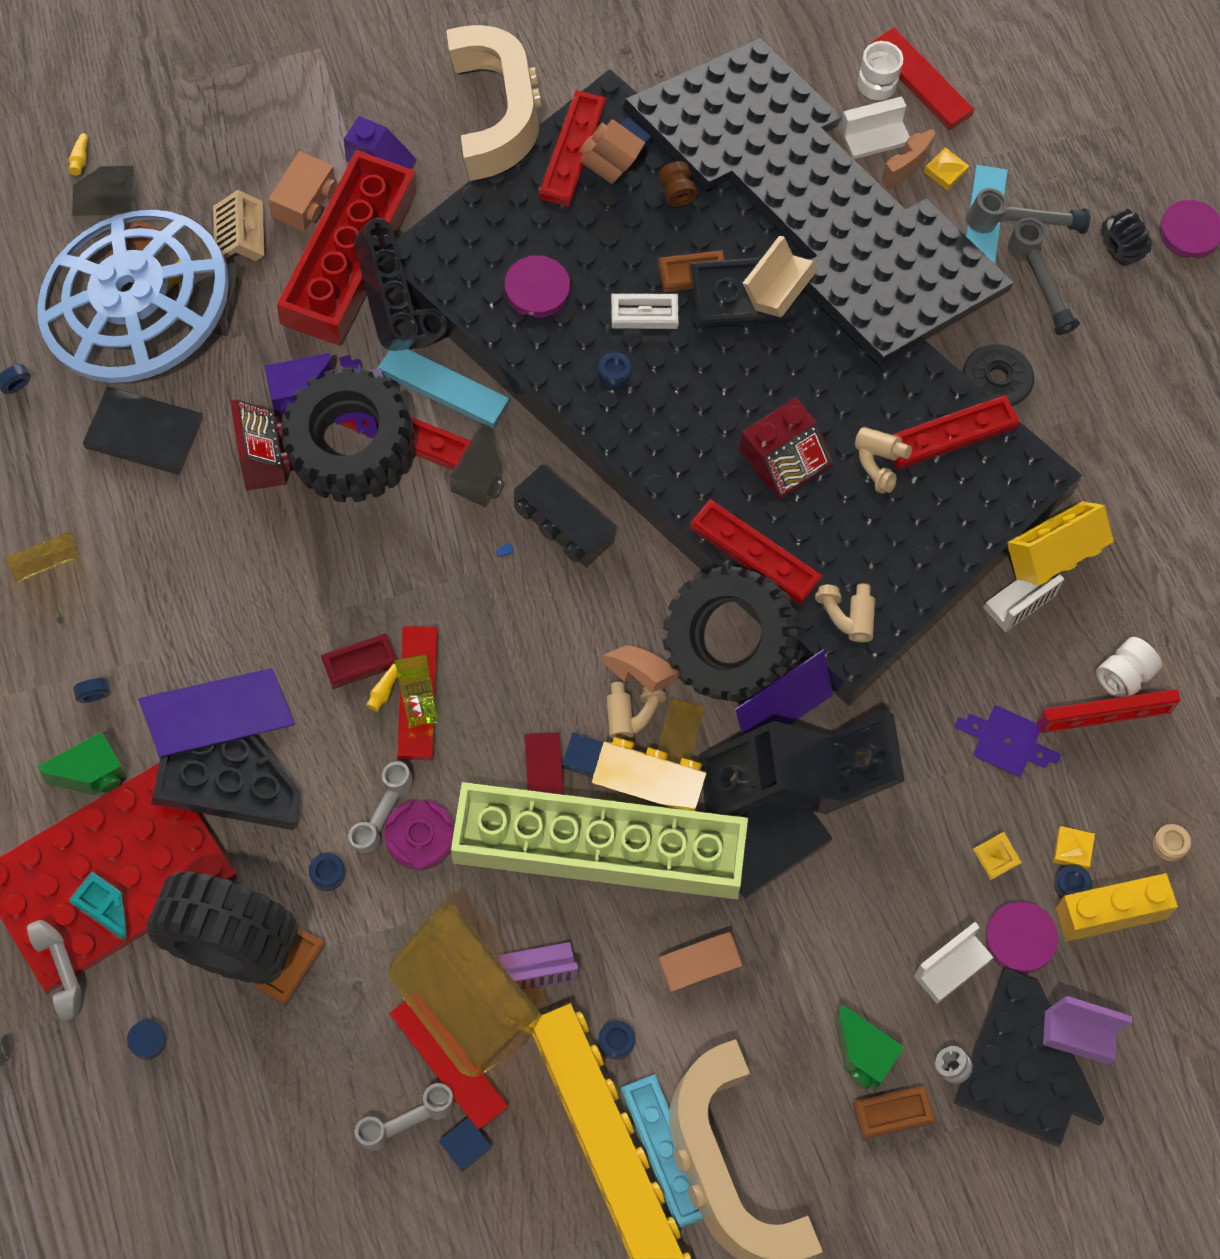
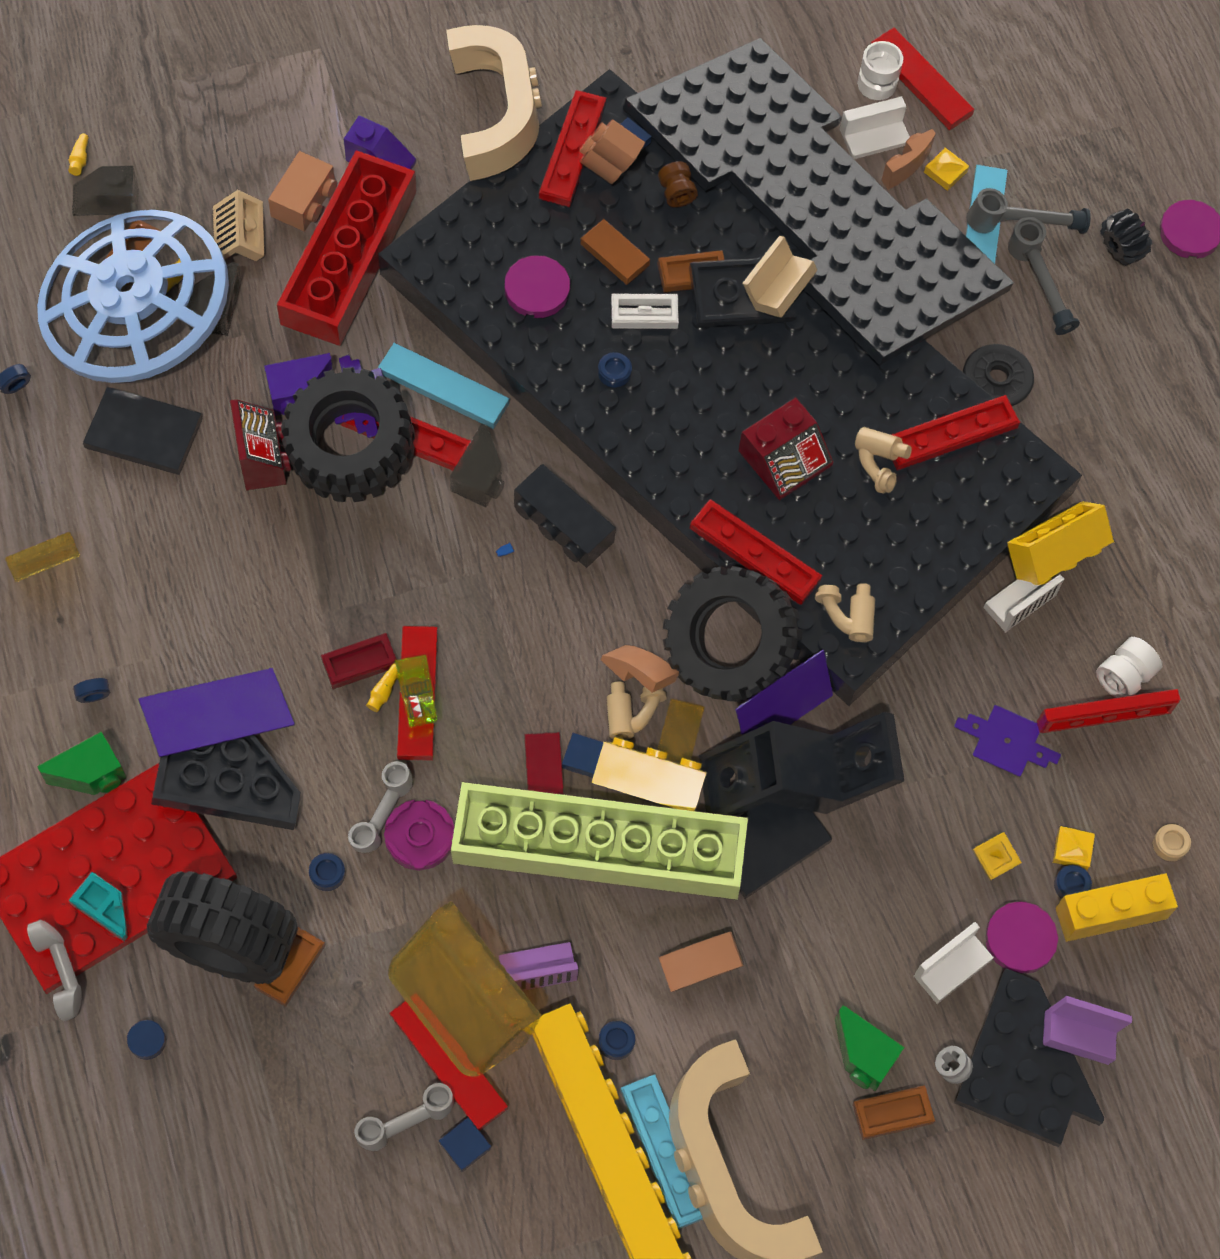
(377, 246): black beam -> none
(615, 251): none -> dark orange tile

